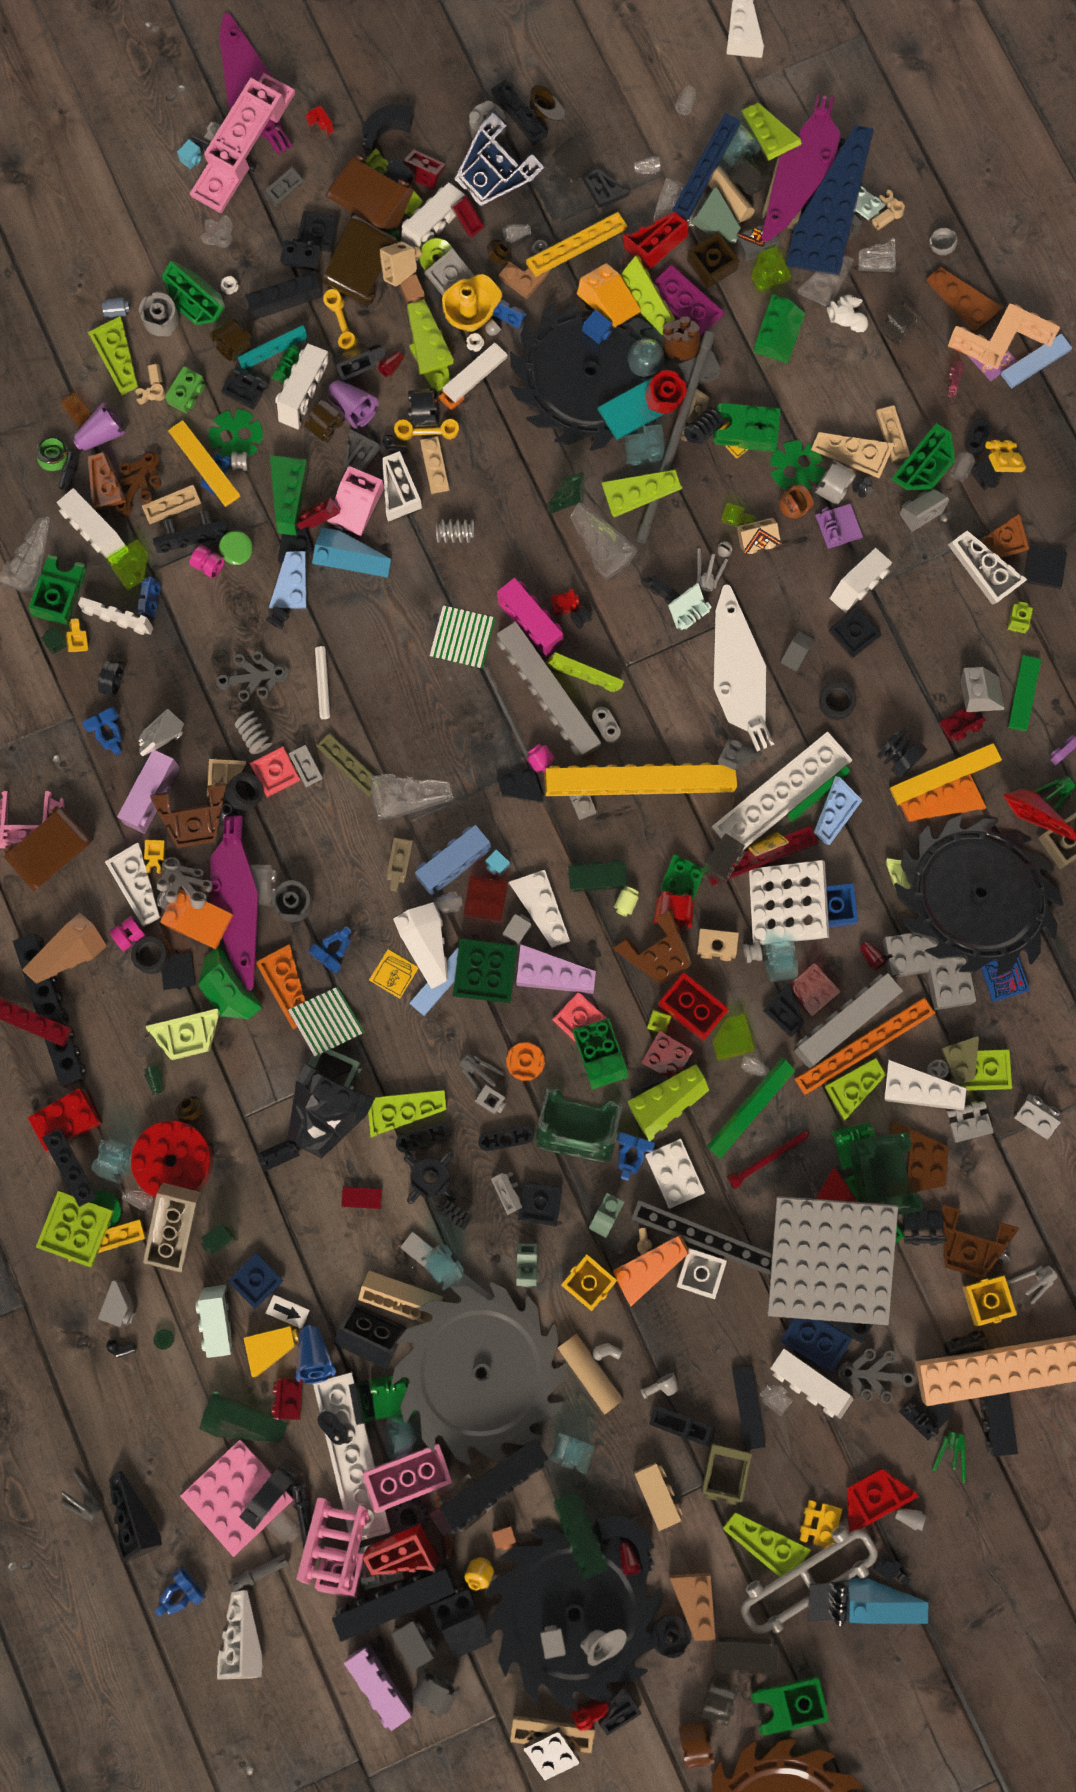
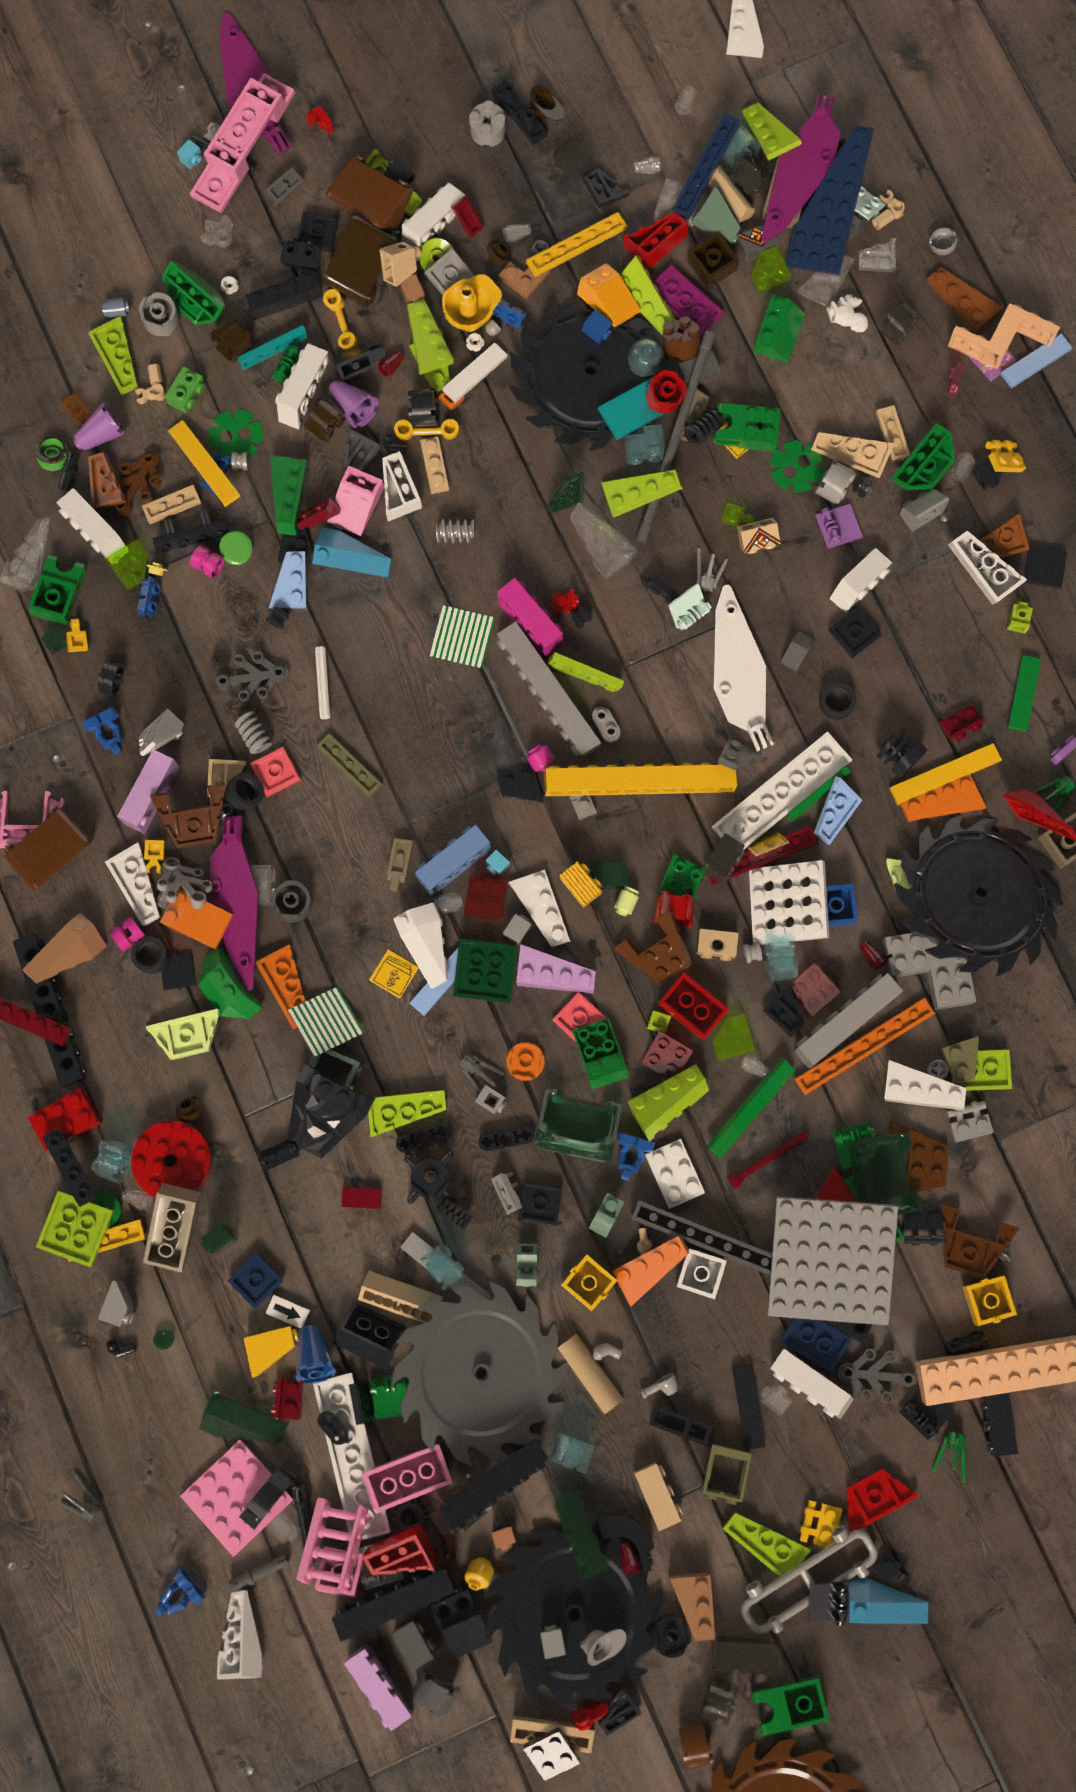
(136, 1527): black wedge -> none
(140, 625): white wing -> none
(154, 1079): clear green cone -> none
(156, 568): none -> light yellow plate
(214, 1321): light aqua wedge -> none
(241, 392): black plate -> none
(305, 766): light grey plate -> none
(321, 954): blue piece -> none
(385, 119): black arch -> none
(400, 1437): clear light blue cylinder -> none
(401, 796): clear wedge -> none
(425, 168): dark red bracket -> none
(490, 168): dark blue wedge -> none
(581, 884): none -> yellow brick
(723, 552): light grey hinge -> none
(792, 503): dark orange helmet -> none
(854, 1087): lime wing -> none
(912, 1518): light grey cone -> none
(977, 437): black plate -> none
(981, 690): light grey slope -> none
(1007, 984): blue tile -> none
(1039, 1116): light grey bracket -> none
(1045, 1278): light grey plant -> none

